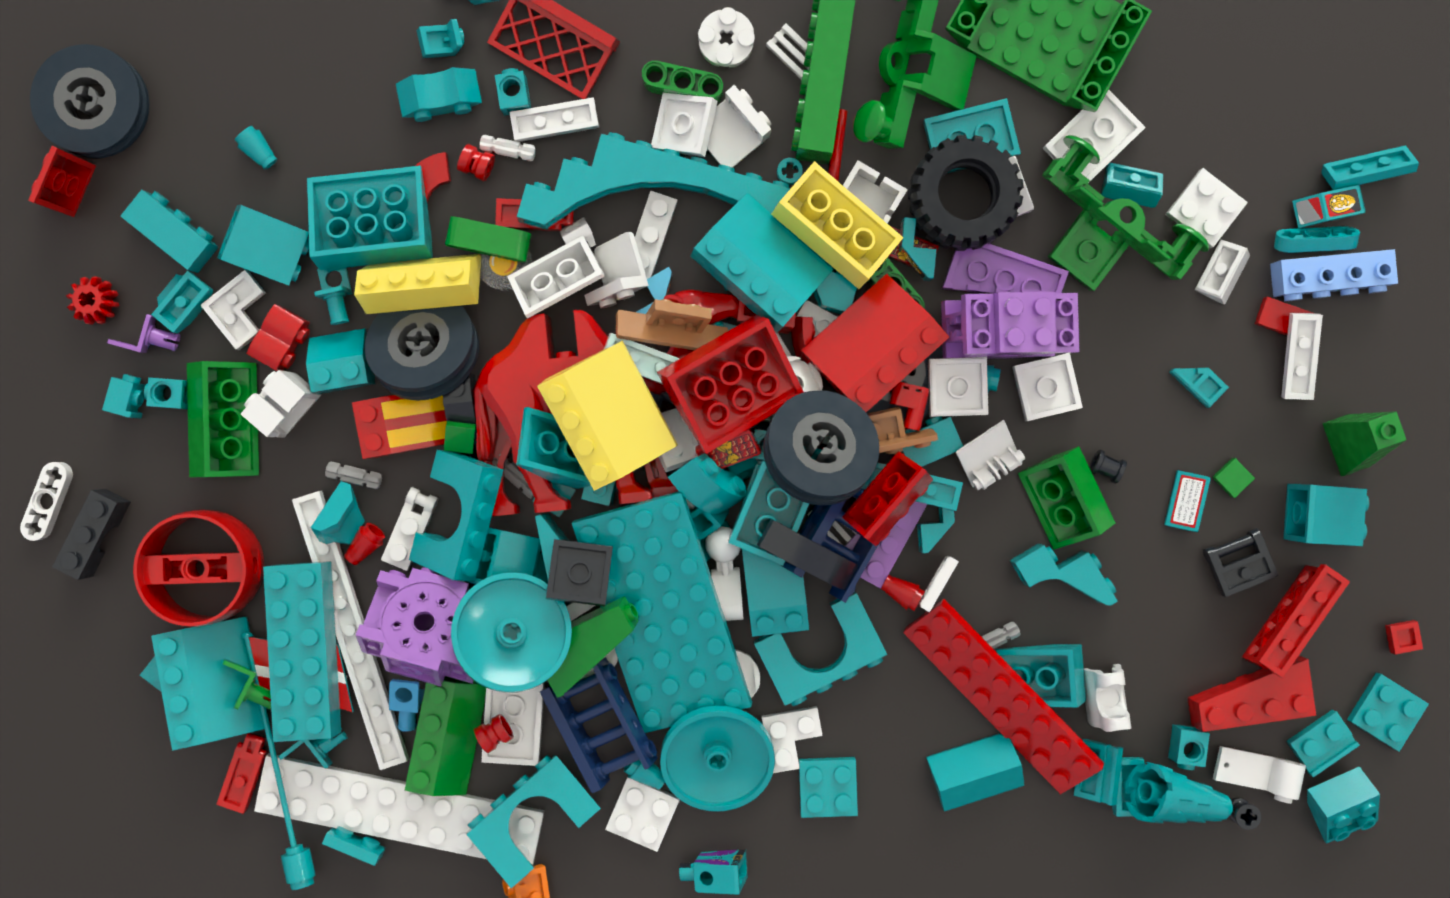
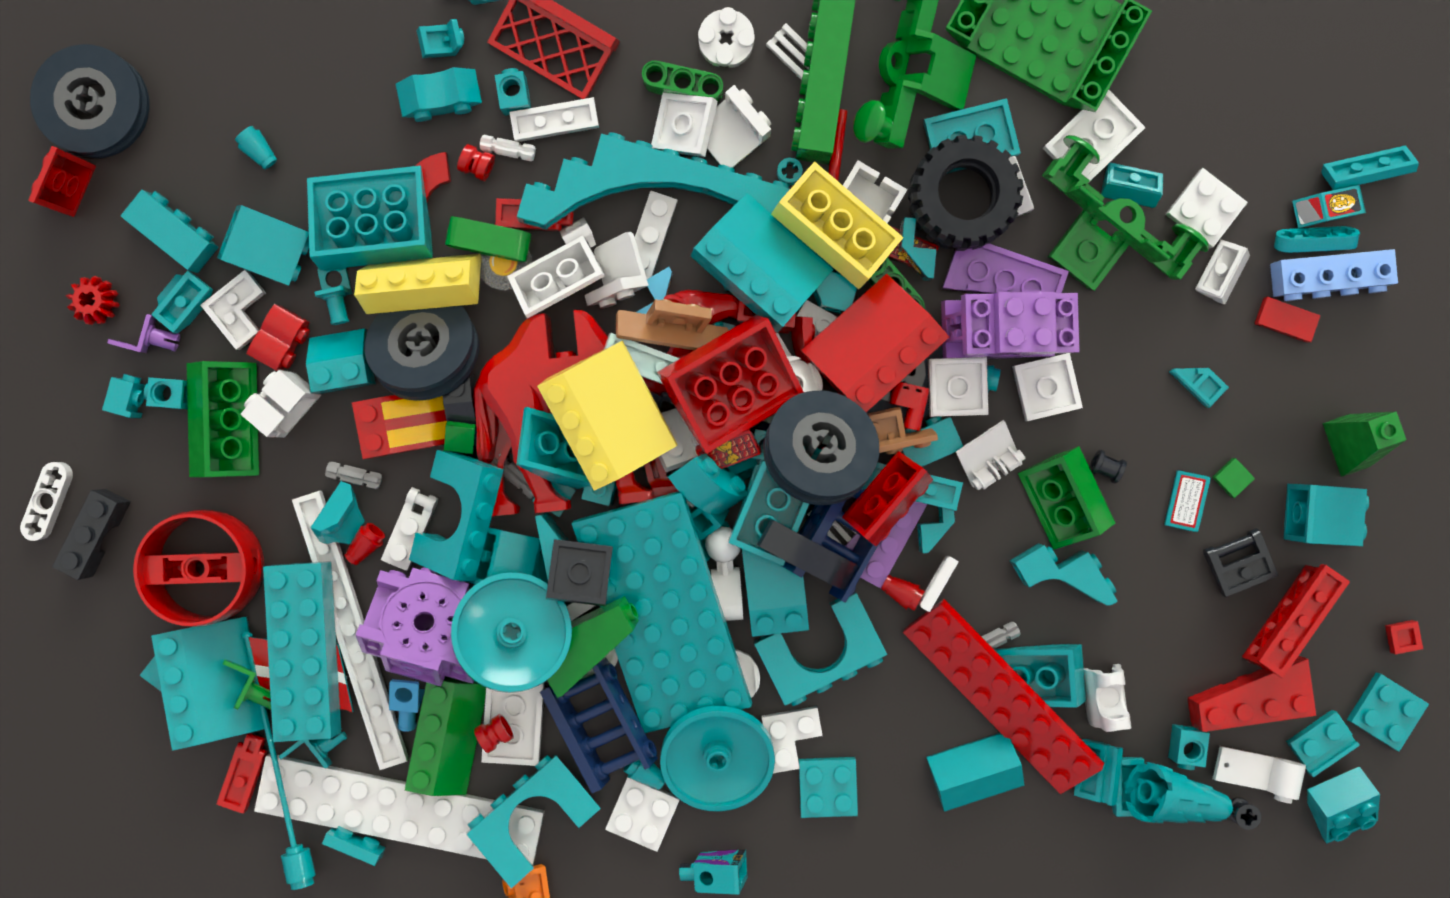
(1301, 356): white plate -> none

